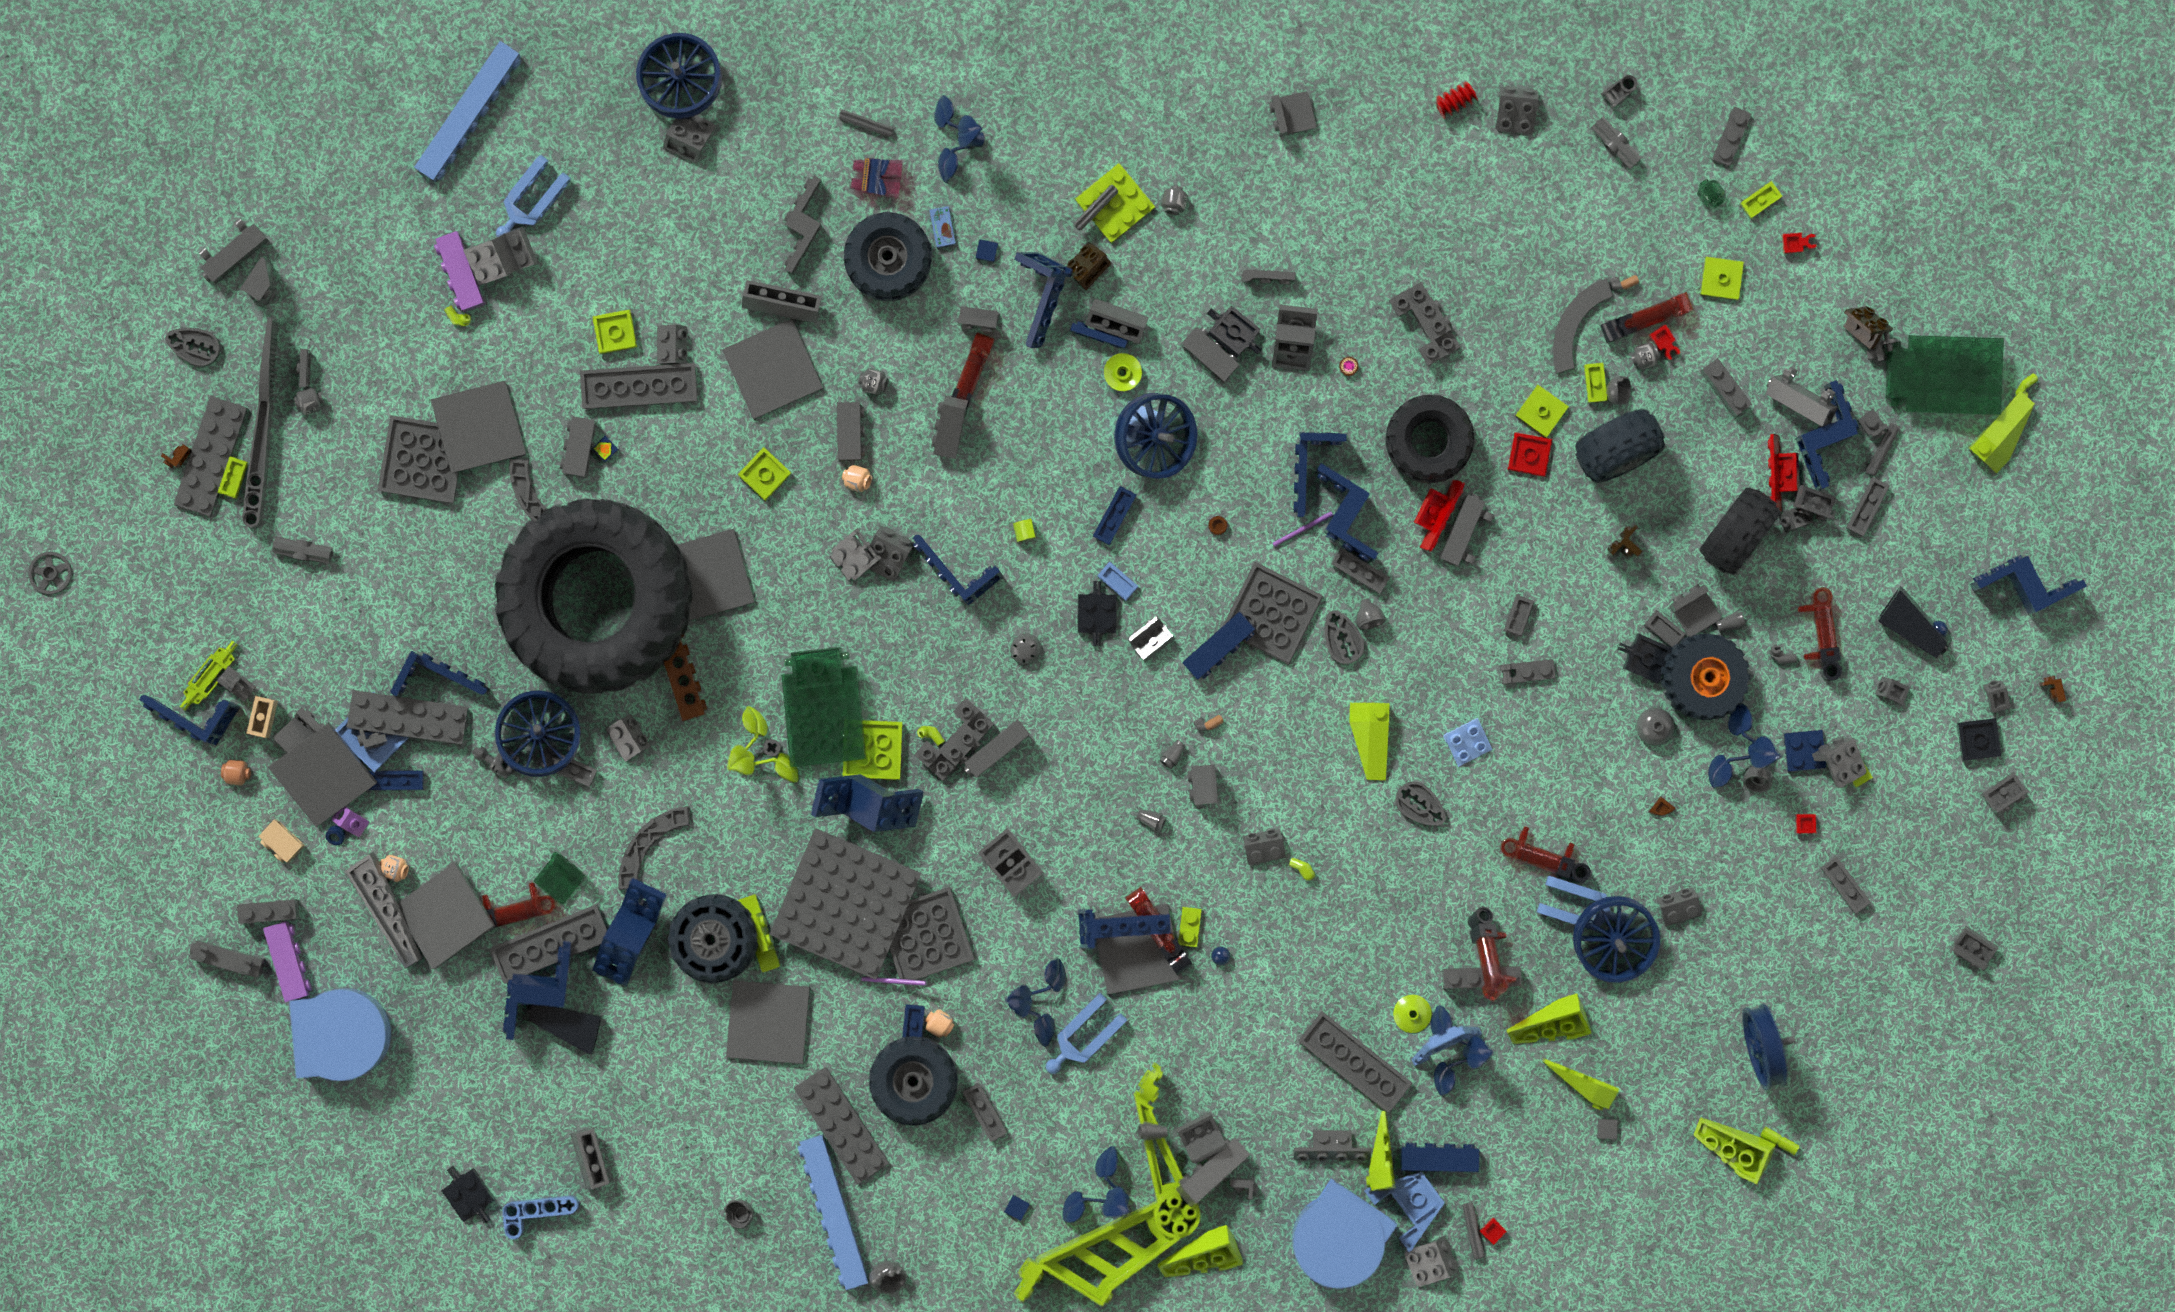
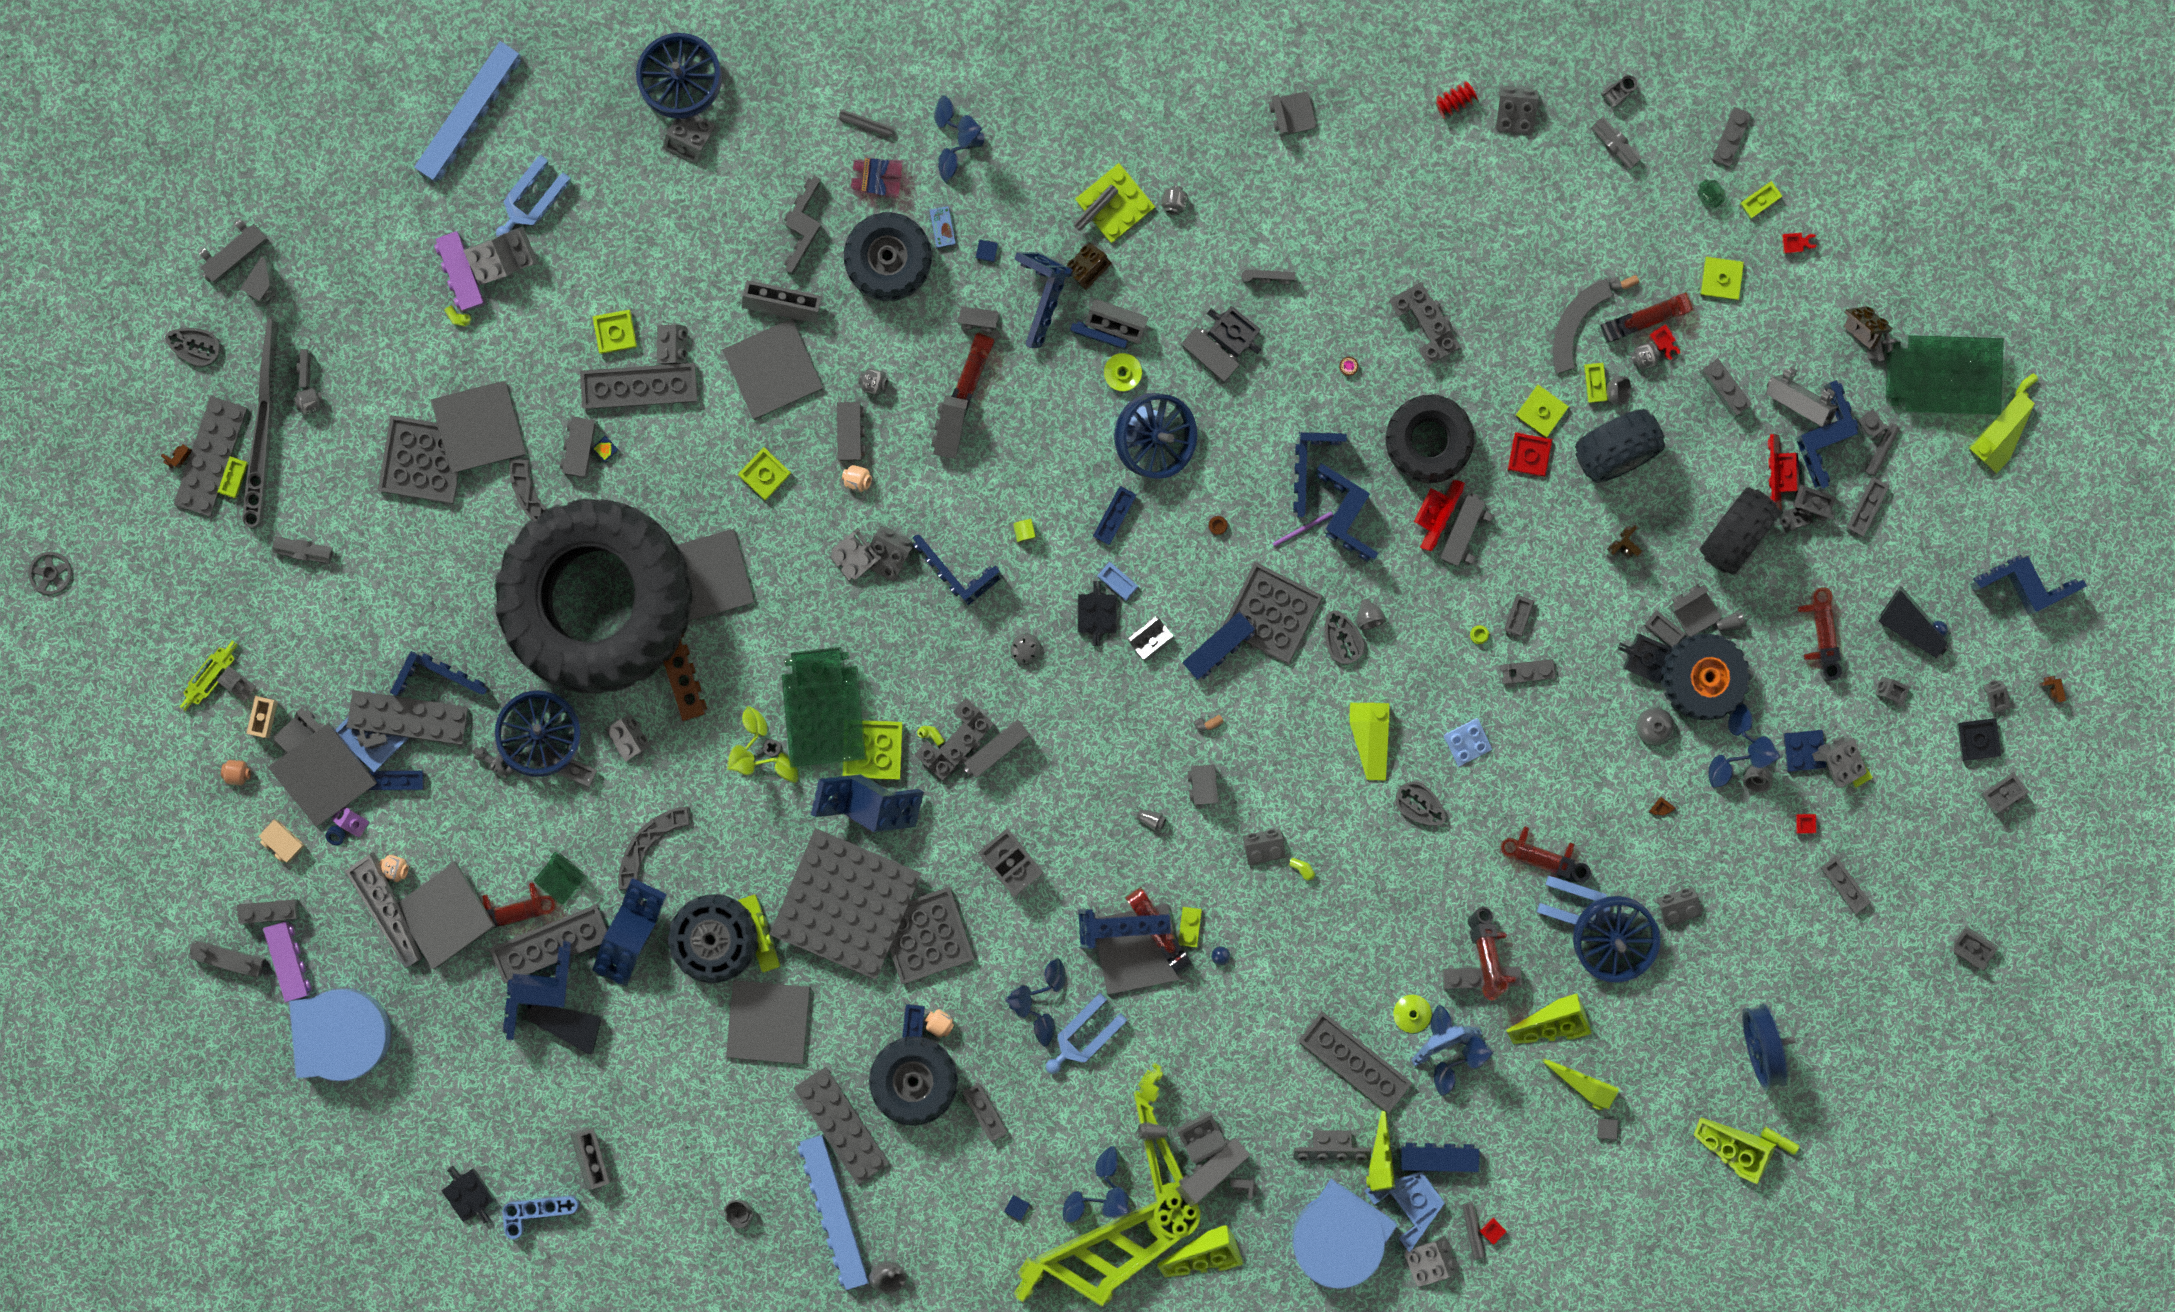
(214, 727): dark blue bracket -> none
(895, 981): medium lavender axle -> none
(1172, 754): dark grey cone -> none
(1294, 337): dark grey bracket -> none
(1360, 570): dark grey plate -> none
(1479, 634): none -> lime plate
(1780, 657): dark grey arm -> none

